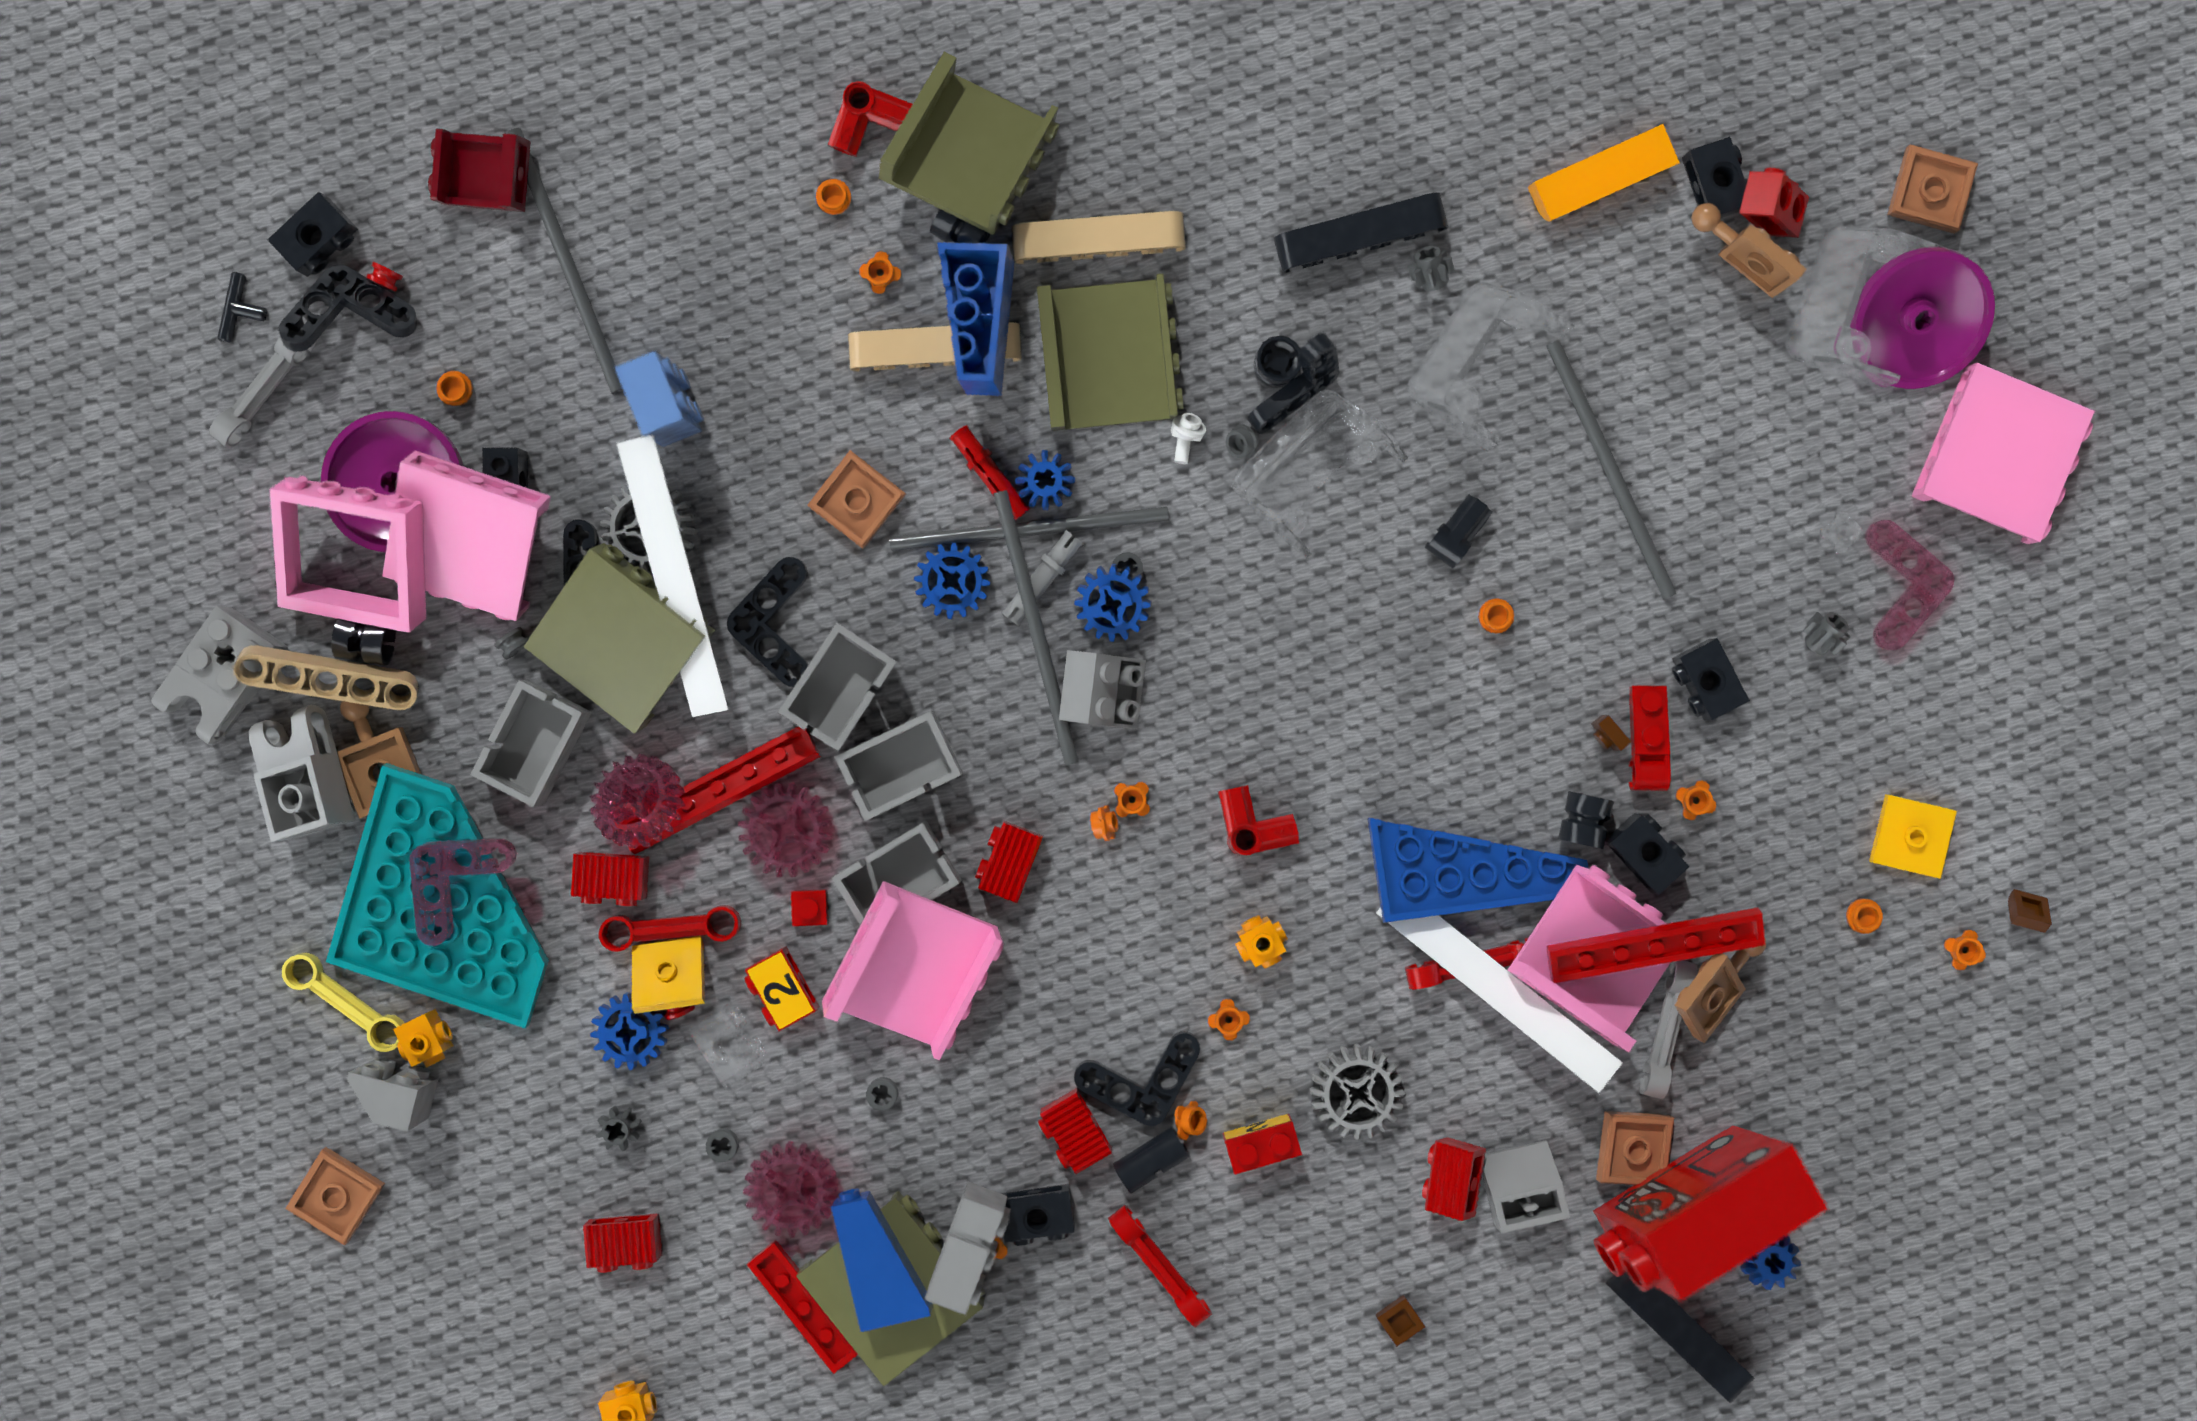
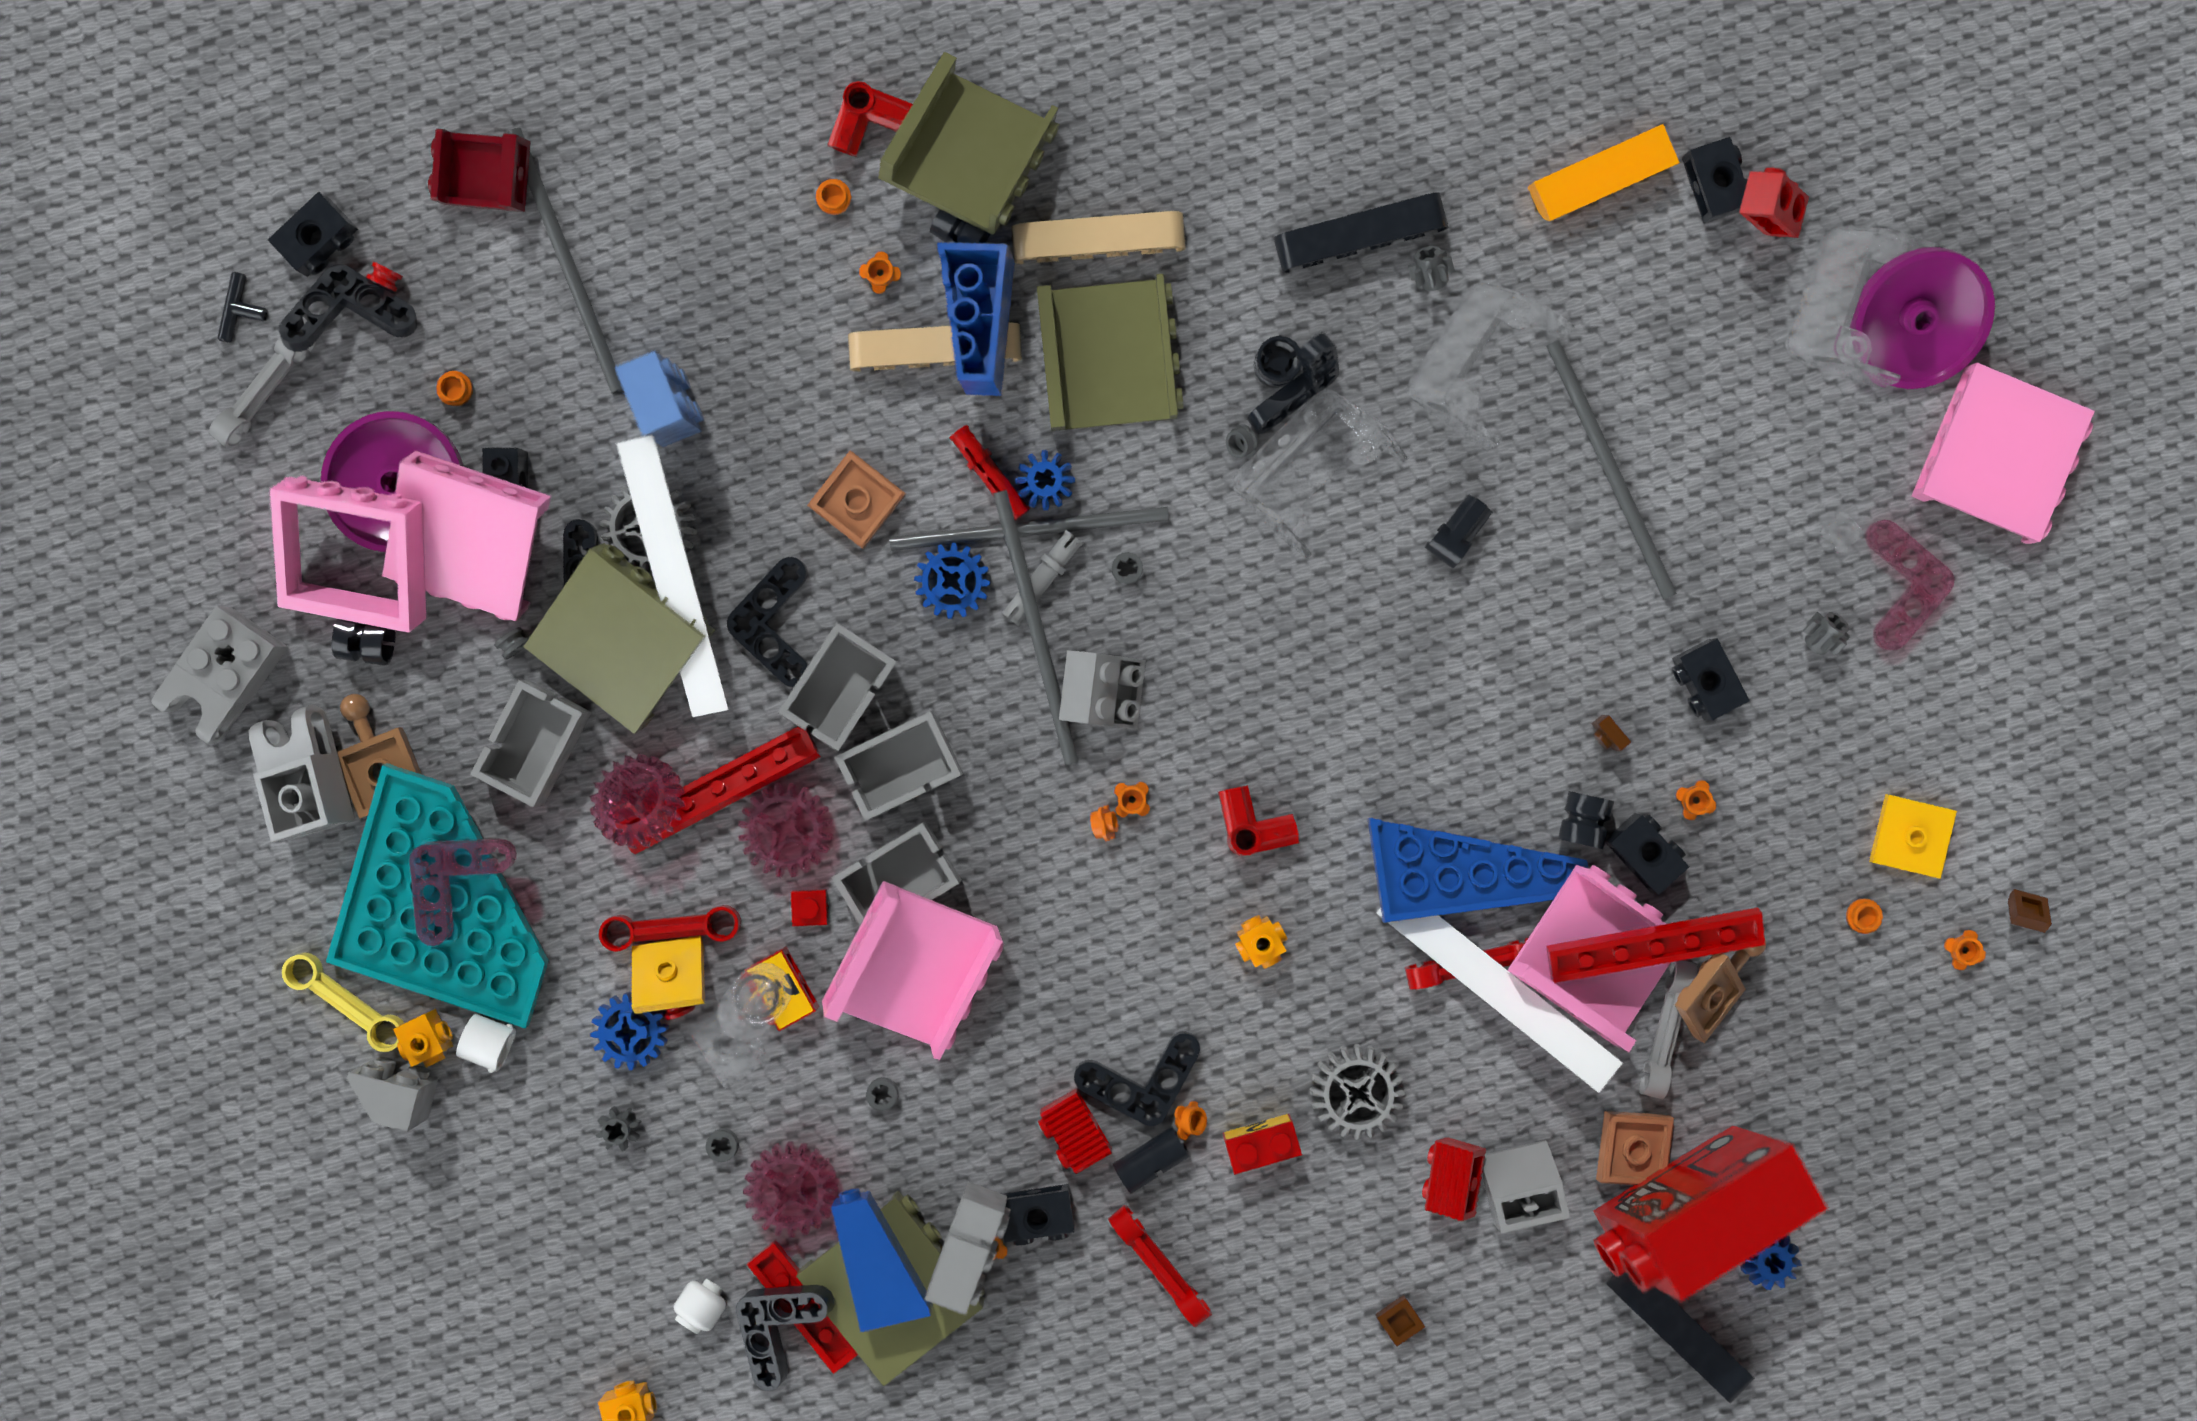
(309, 683): tan beam -> none
(335, 1196): nougat plate -> none
(485, 1042): none -> white piece
(609, 877): red brick -> none
(622, 1242): red brick -> none
(699, 1306): none -> white head
(754, 1001): none -> clear piece
(766, 1323): none -> black beam
(1009, 862): red brick -> none
(1107, 588): blue gear -> none
(1187, 429): white plate -> none
(1230, 1029): orange plate -> none
(1496, 615): orange plate -> none
(1649, 738): red plate -> none
(1751, 252): medium nougat plate -> none
(1932, 189): nougat plate -> none

